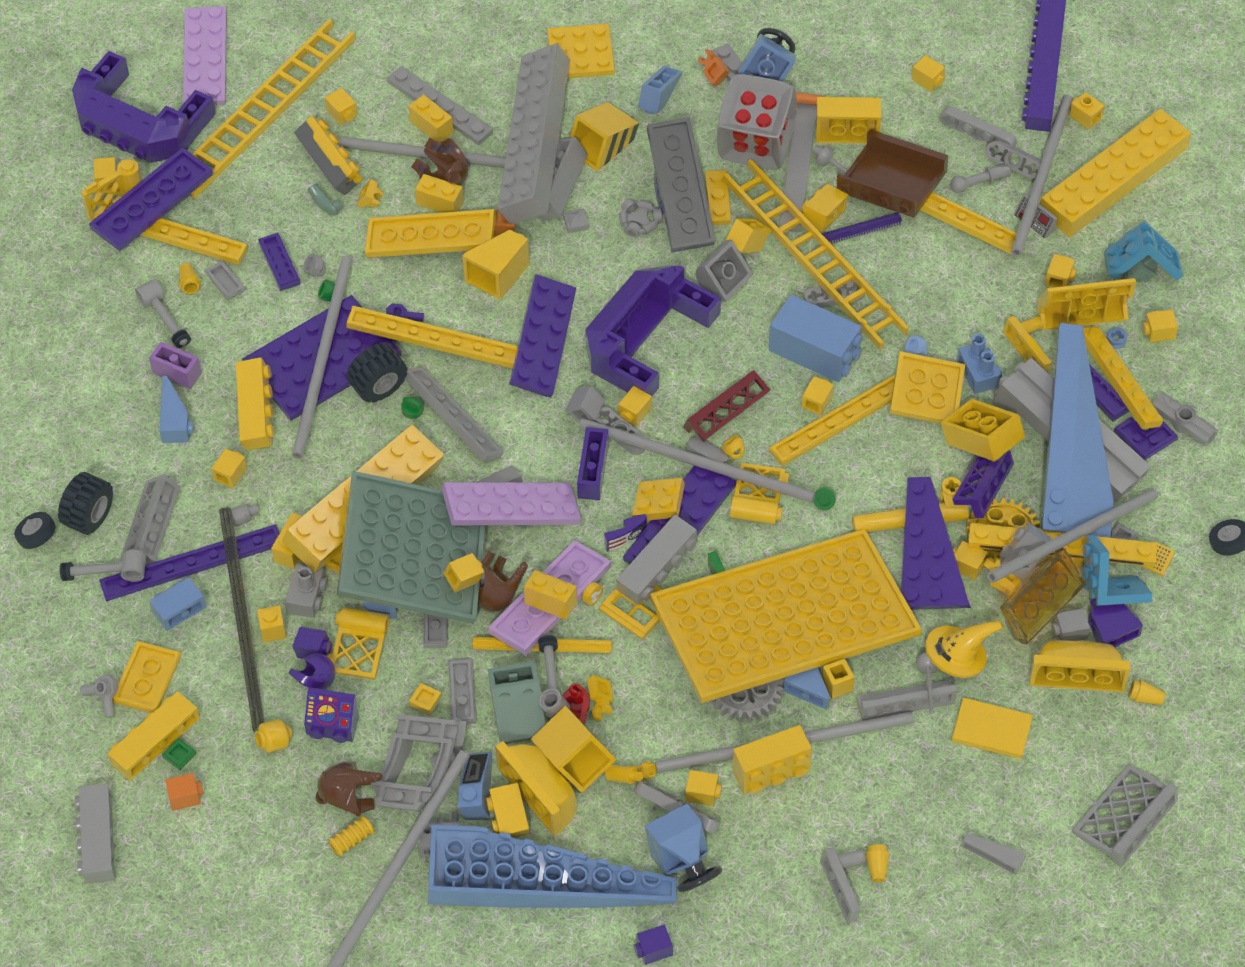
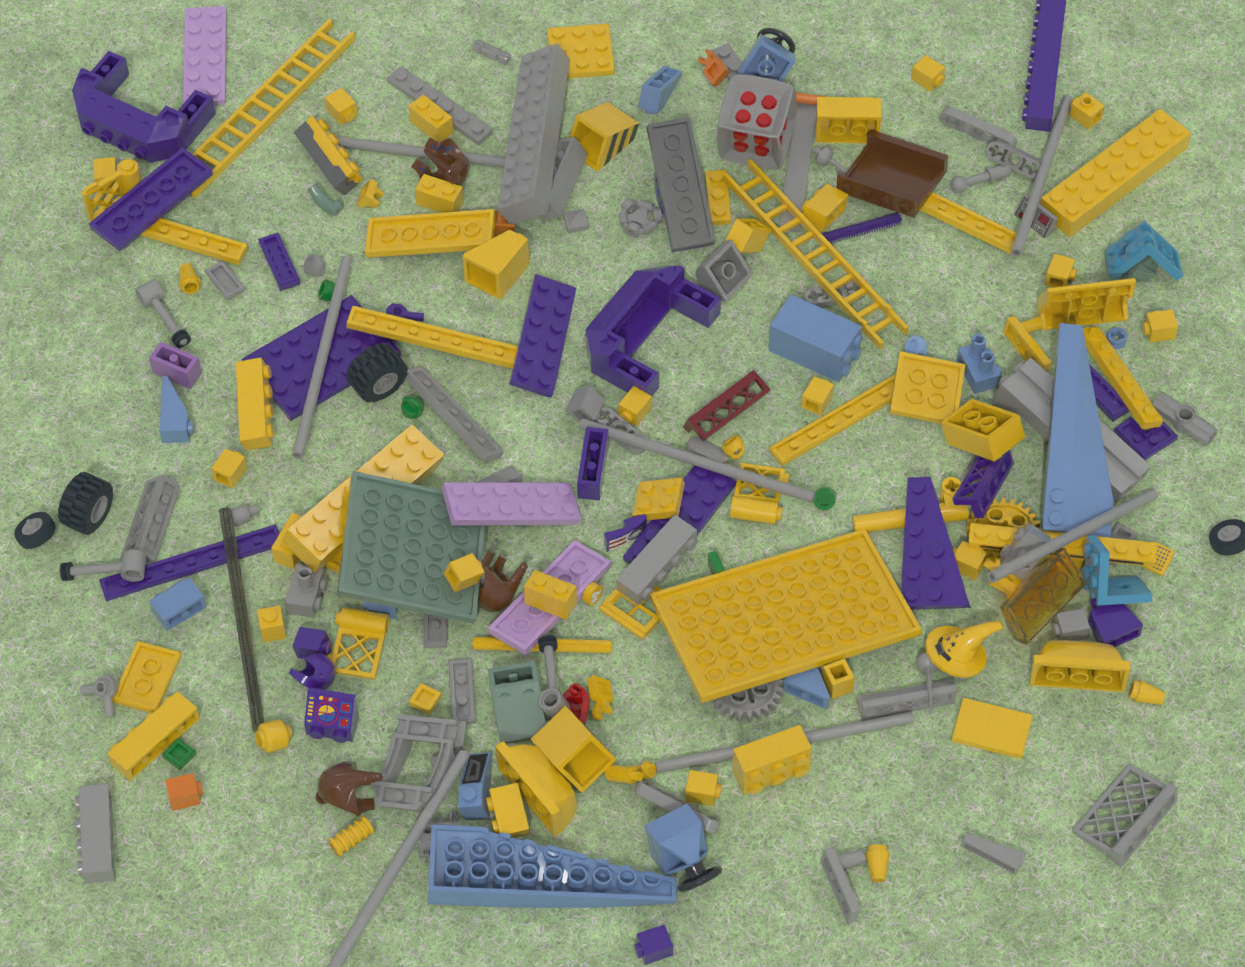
(492, 52): none -> light grey axle

